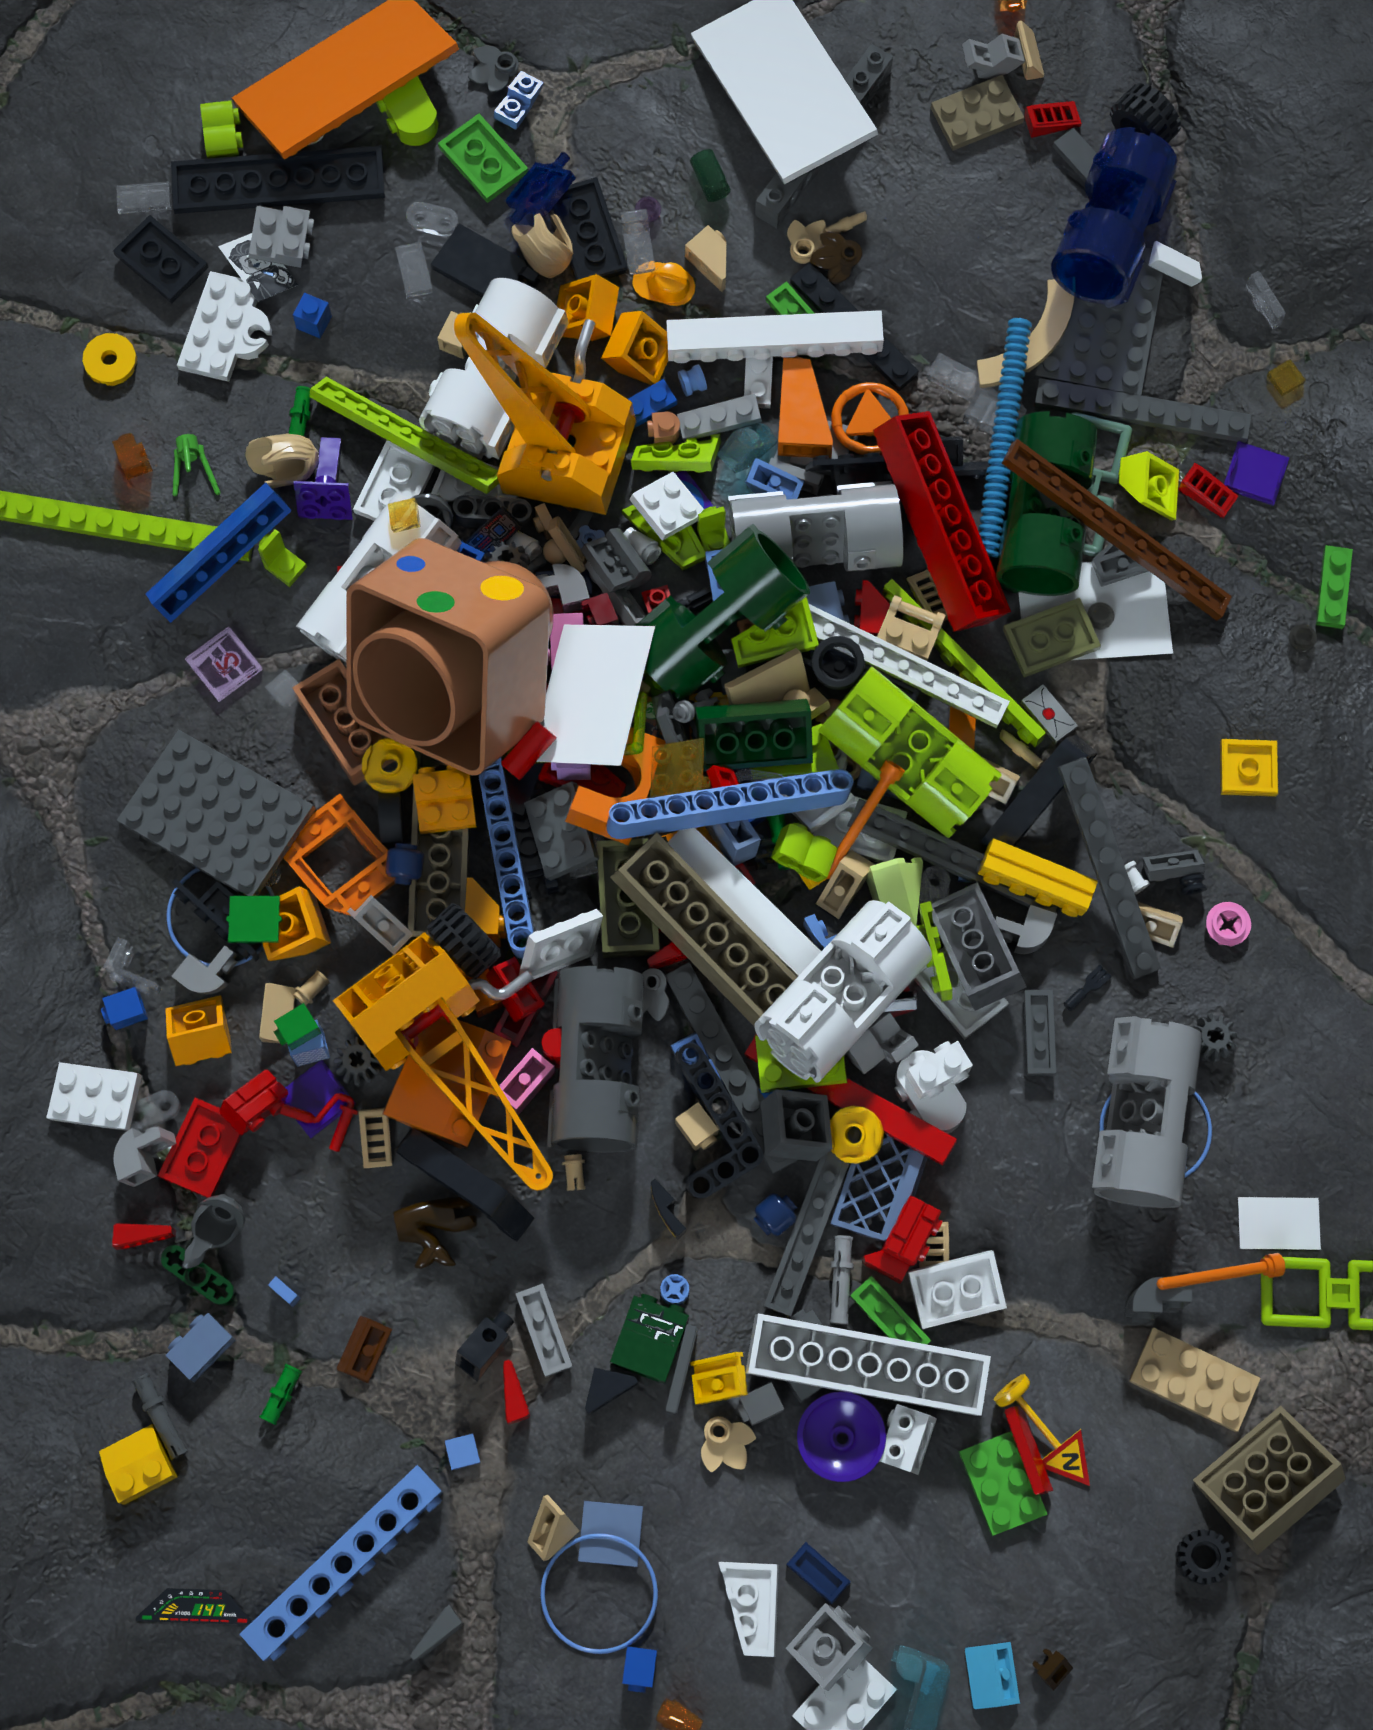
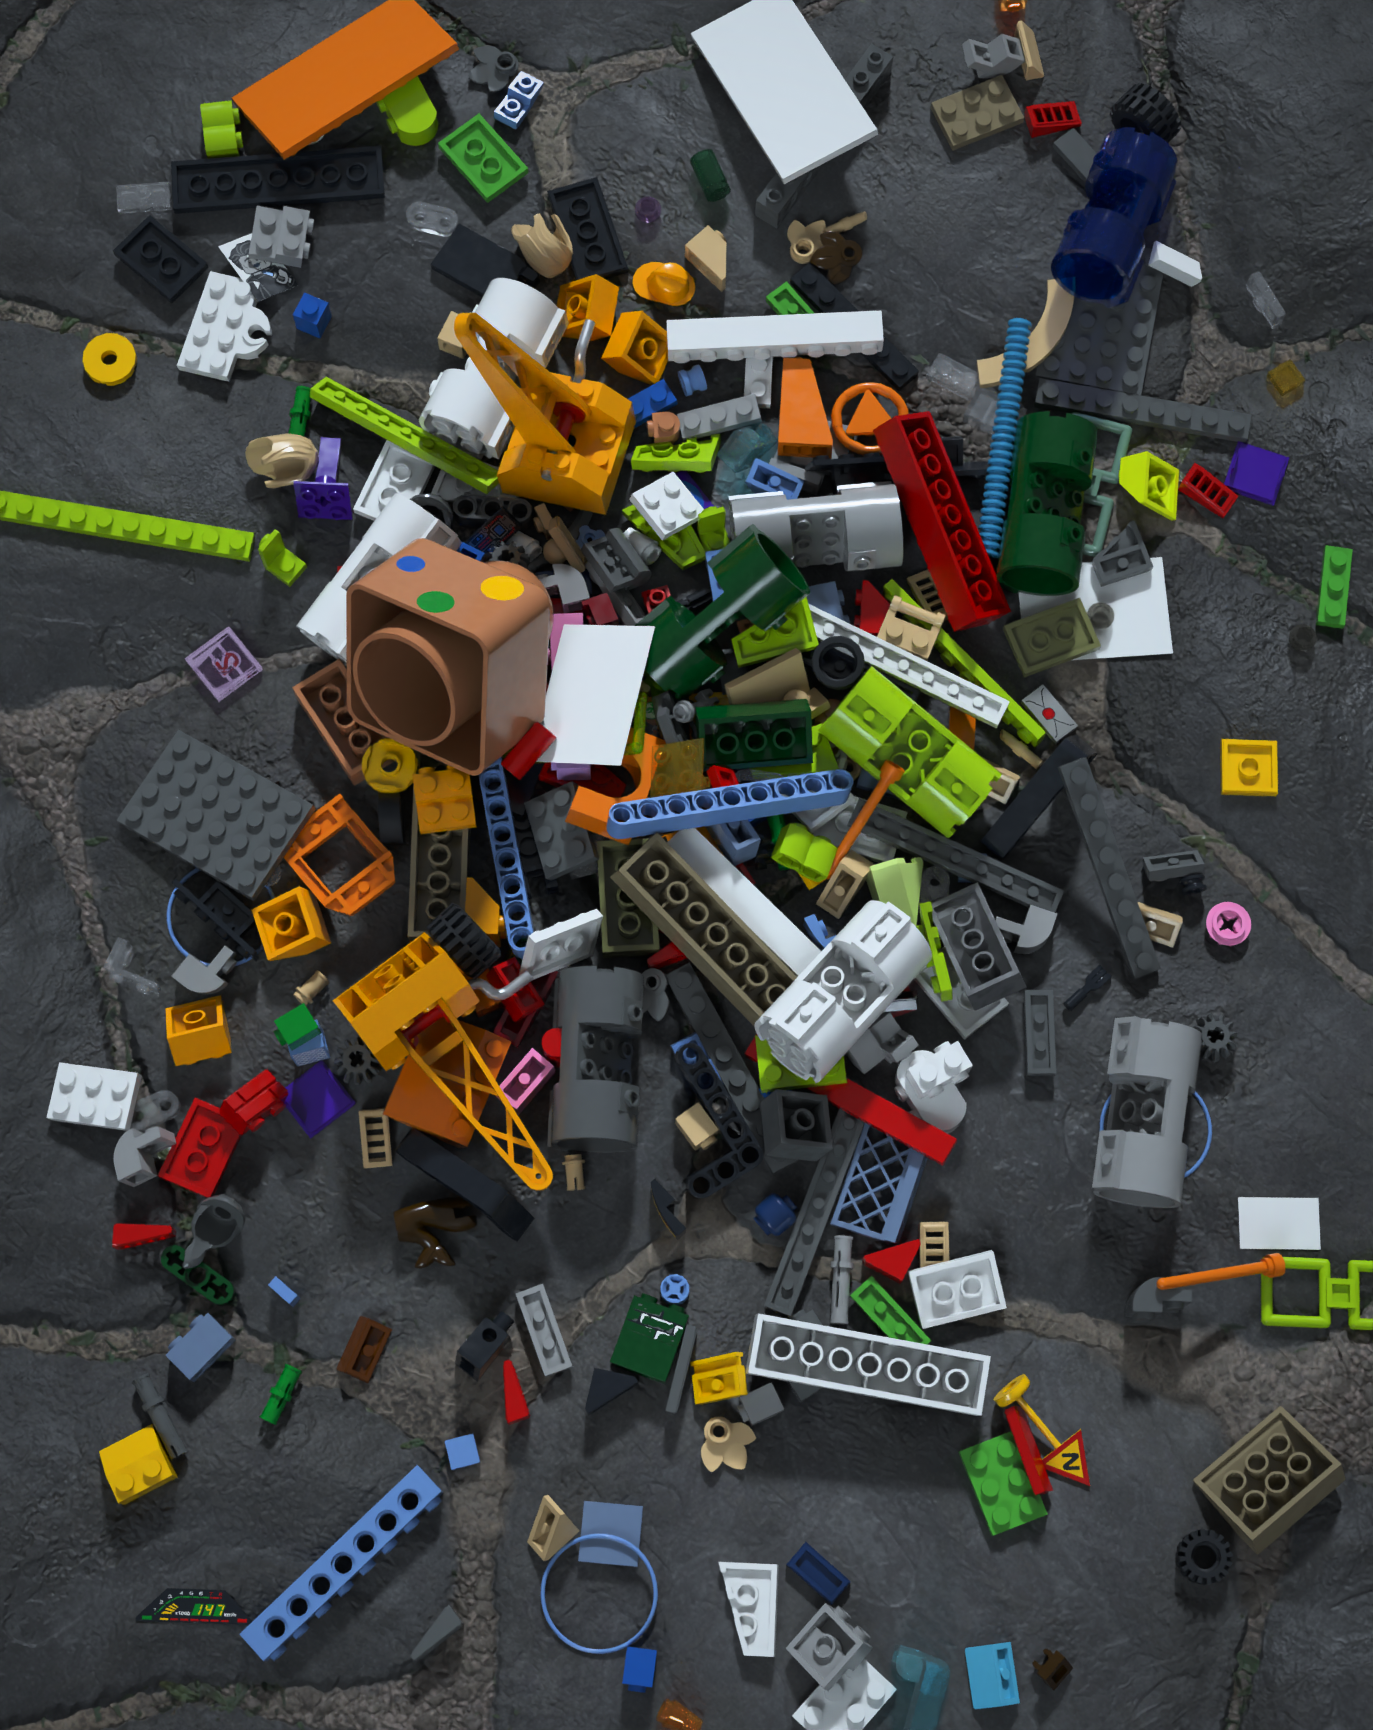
(124, 1009): blue brick -> none
(131, 456): clear orange brick -> none
(187, 451): bright green plant -> none
(218, 552): blue brick -> none
(254, 919): green piece -> none
(276, 1003): tan slope -> none
(282, 690): clear tile -> none
(308, 1117): red piece -> none
(381, 924): light grey panel -> none
(404, 515): clear yellow tile -> none
(404, 863): dark blue head -> none
(414, 269): clear plate -> none
(540, 188): clear blue plate -> none
(637, 241): clear bracket -> none
(835, 1415): dark purple dish -> none
(871, 1132): yellow tile -> none
(907, 1438): white brick -> none
(912, 1231): red brick -> none
(1037, 877): yellow brick -> none
(1116, 529): reddish brown plate -> none
(1137, 882): white bush -> none
(1194, 1379): tan plate -> none

